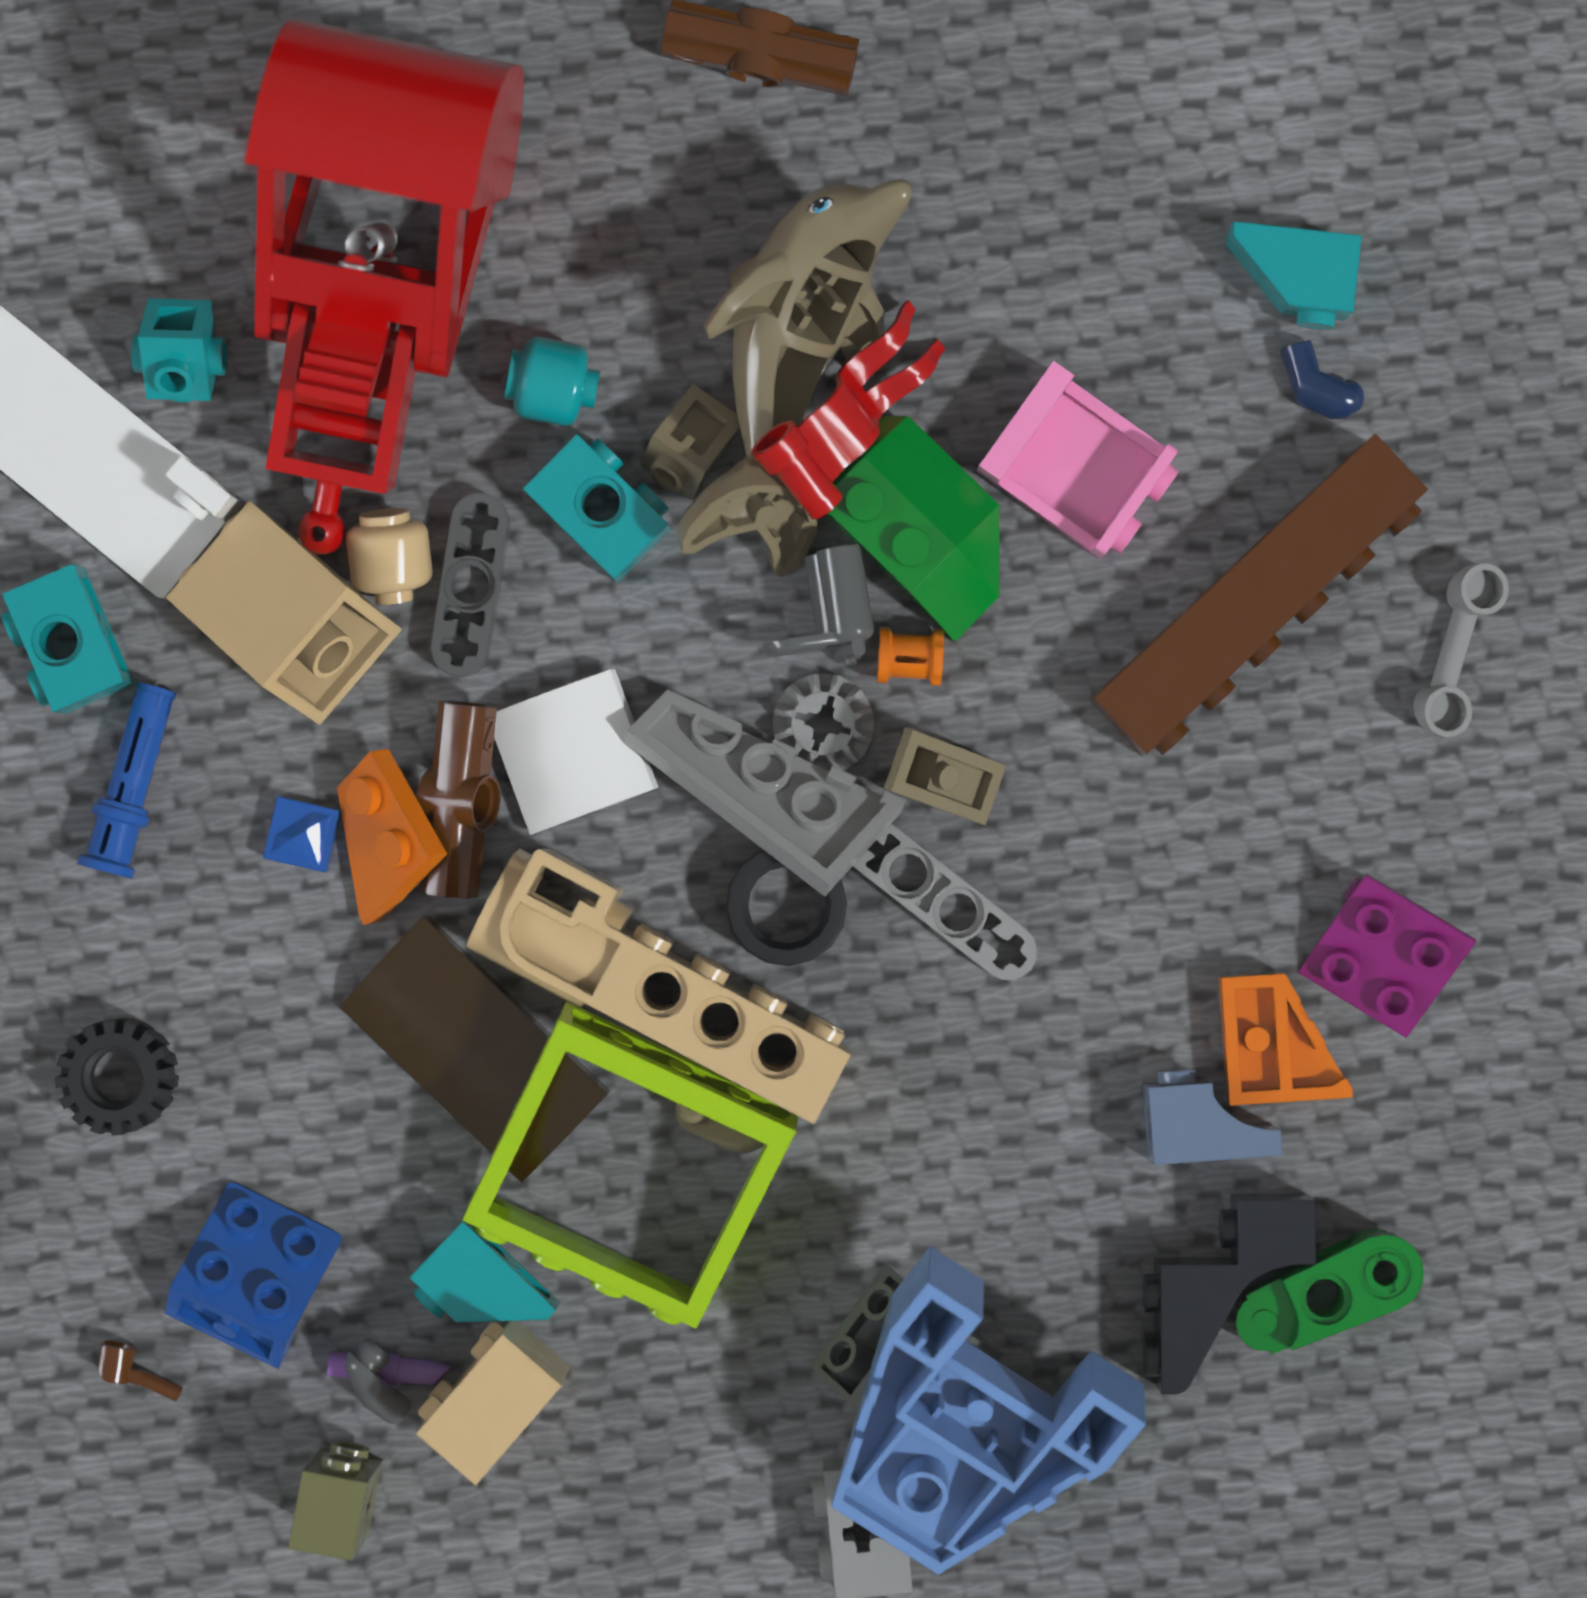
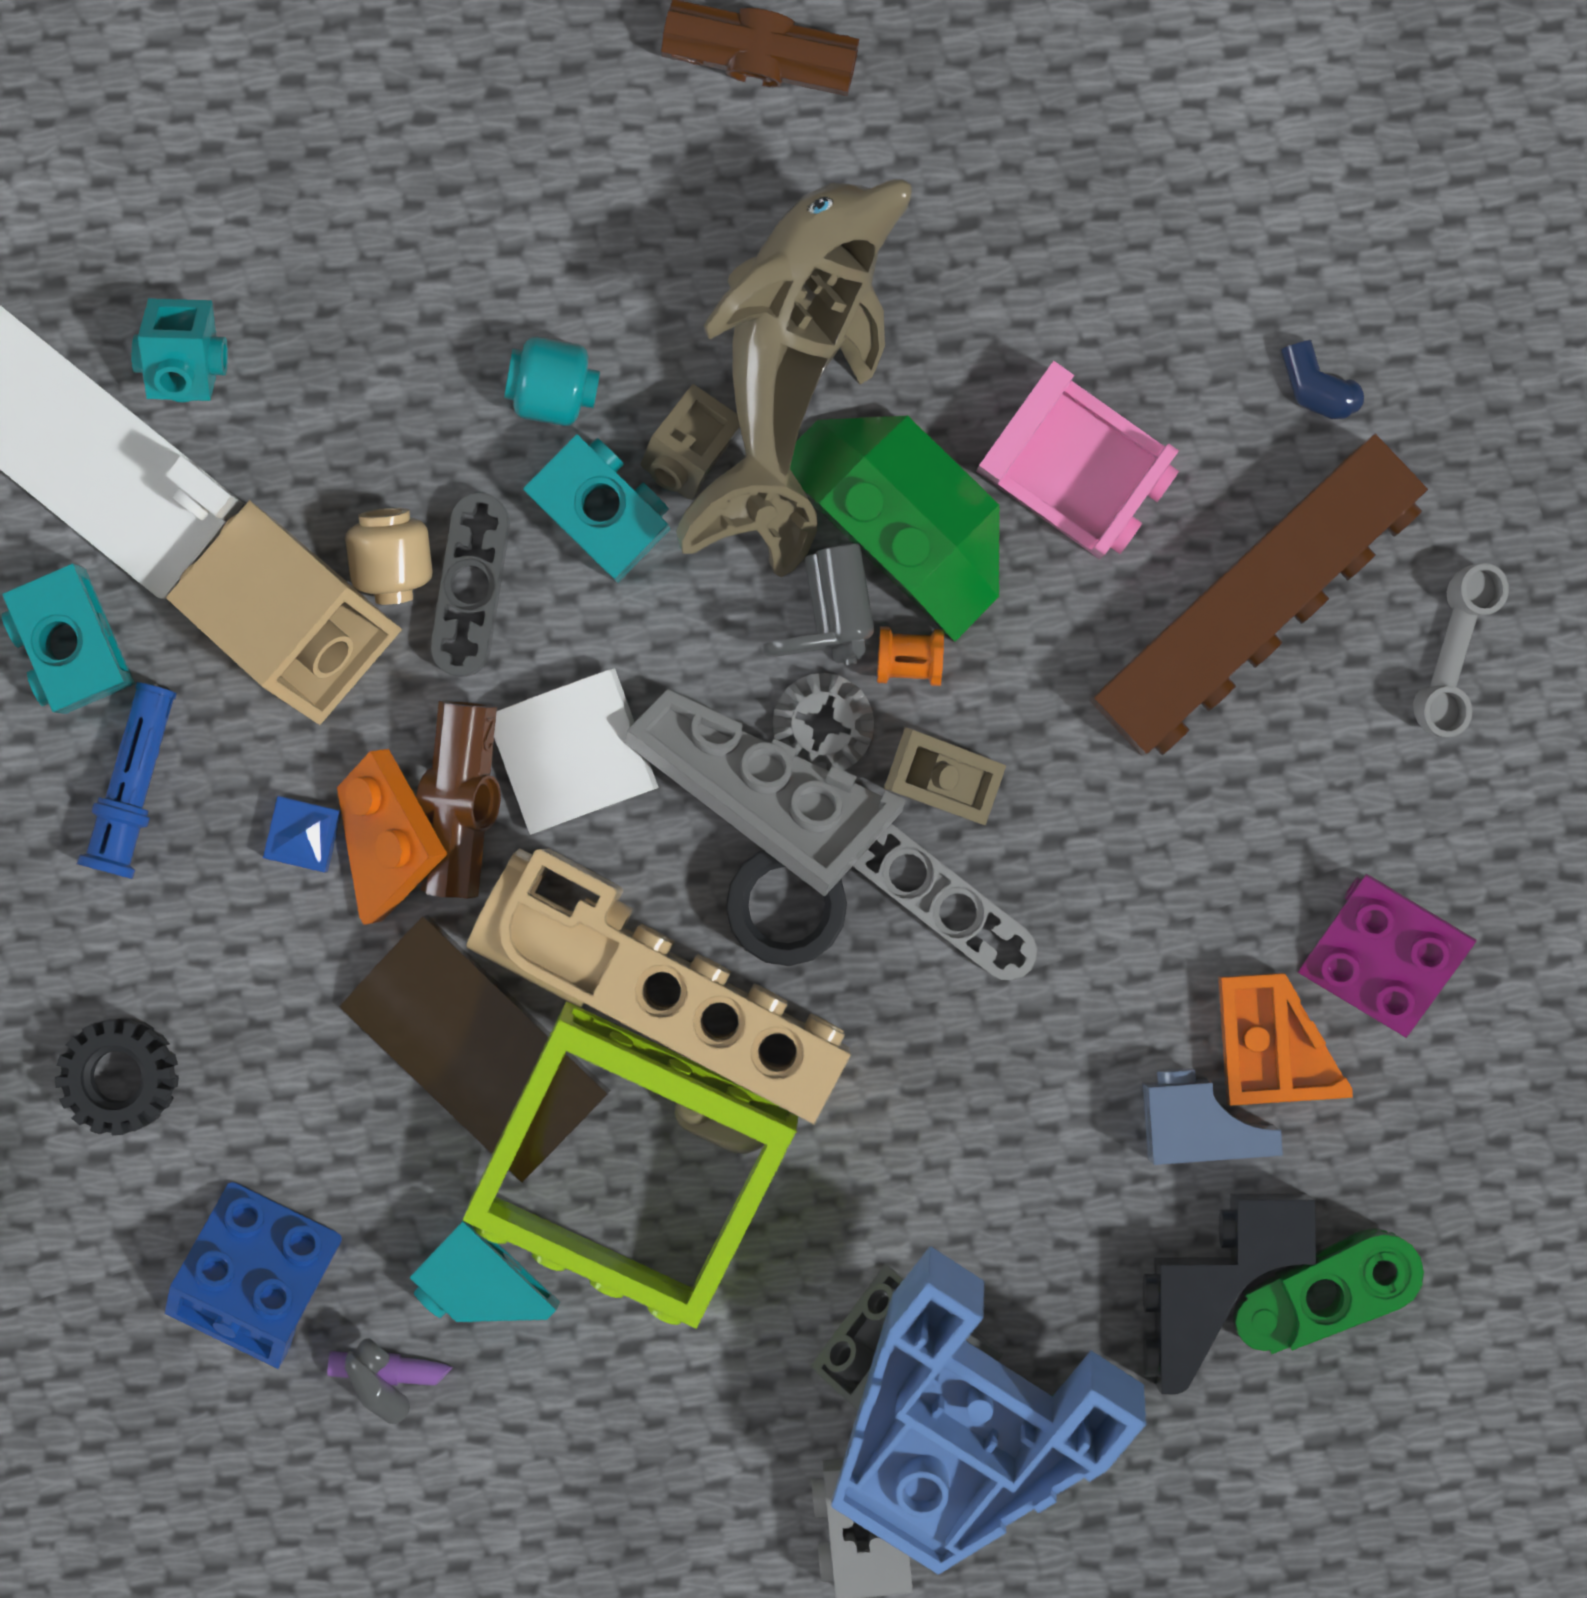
(117, 1367): reddish brown hand -> none
(336, 1501): olive brick -> none
(389, 123): red piece -> none
(492, 1399): tan container -> none
(846, 423): red flag -> none
(1300, 269): teal slope -> none

